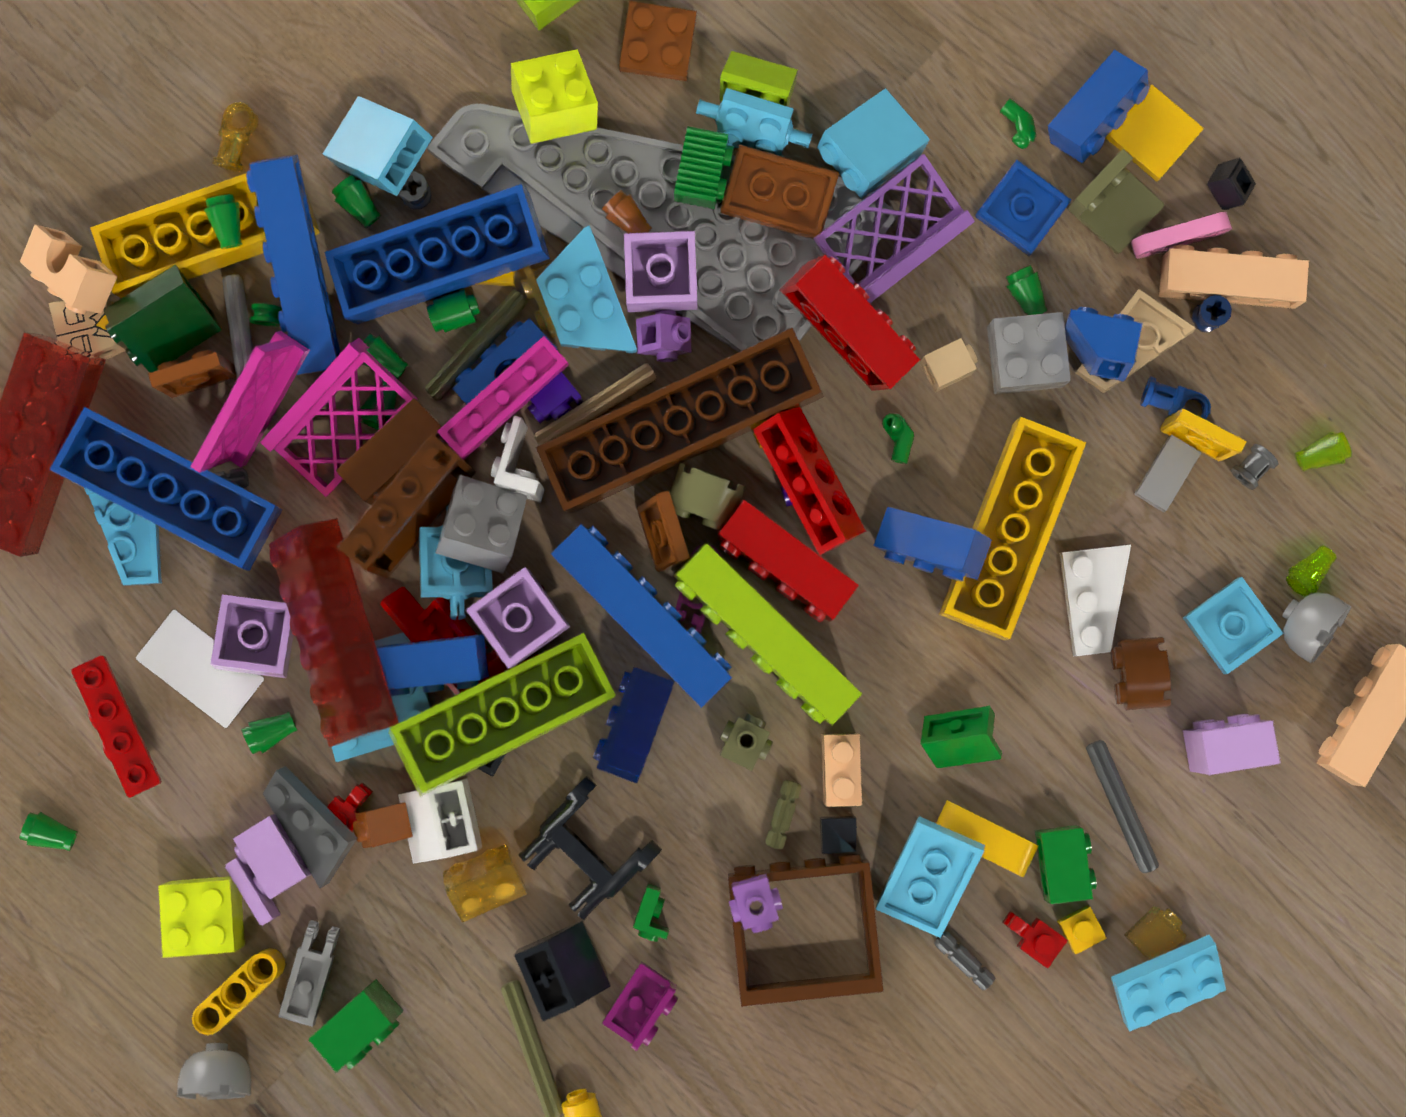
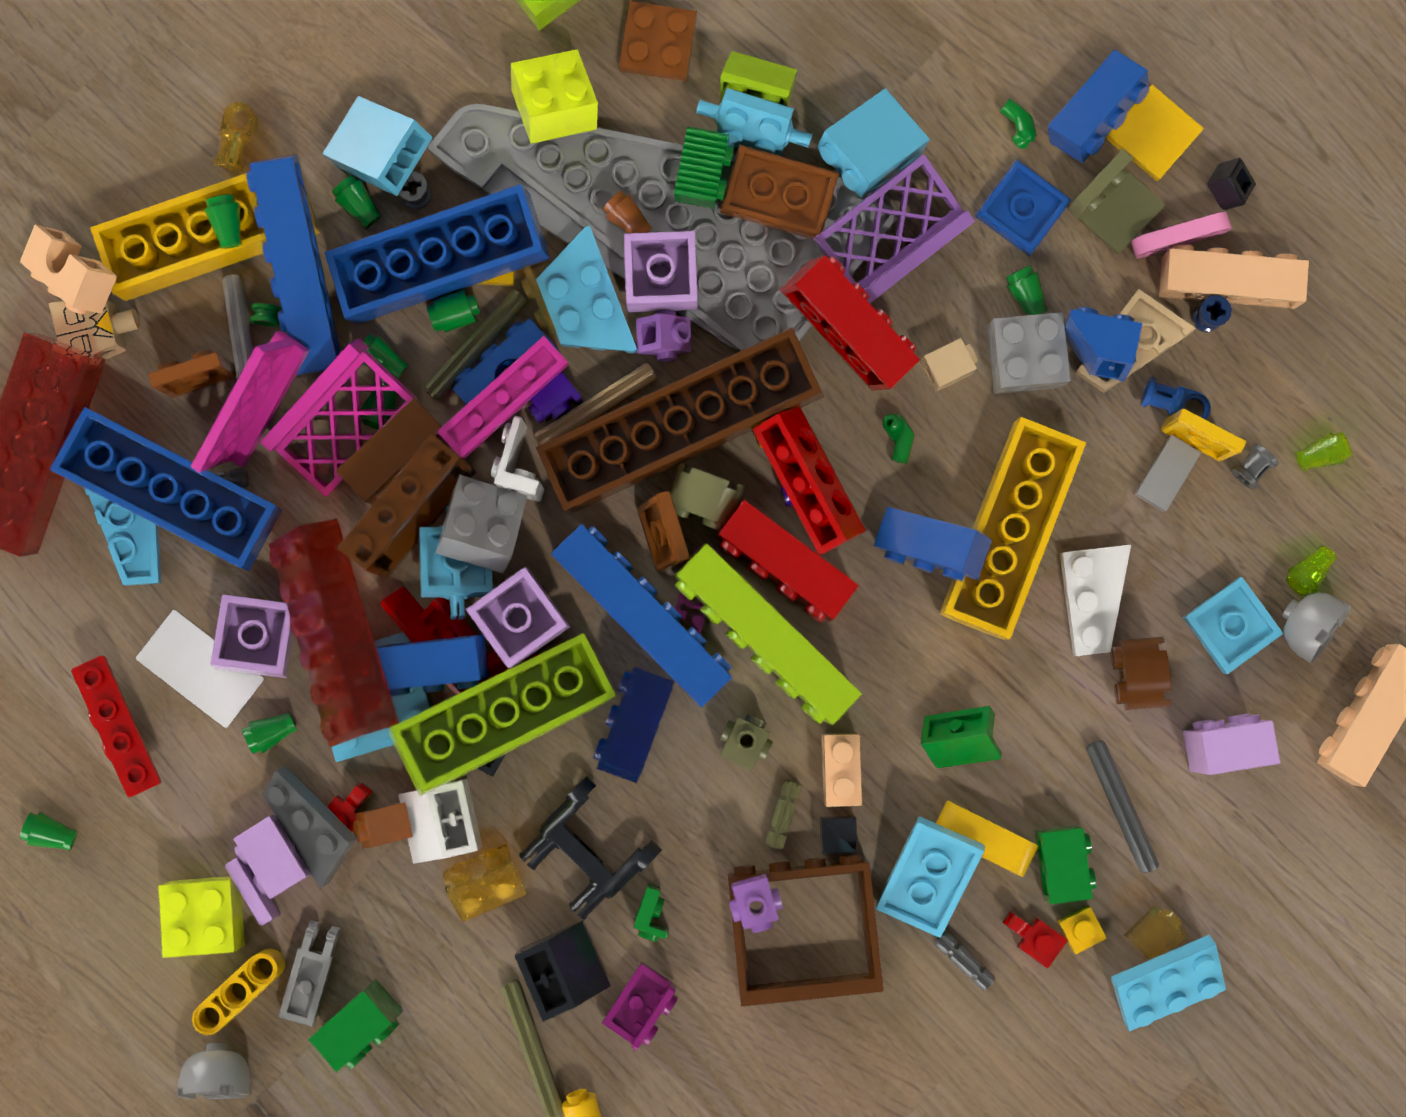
(161, 320): dark green brick -> none

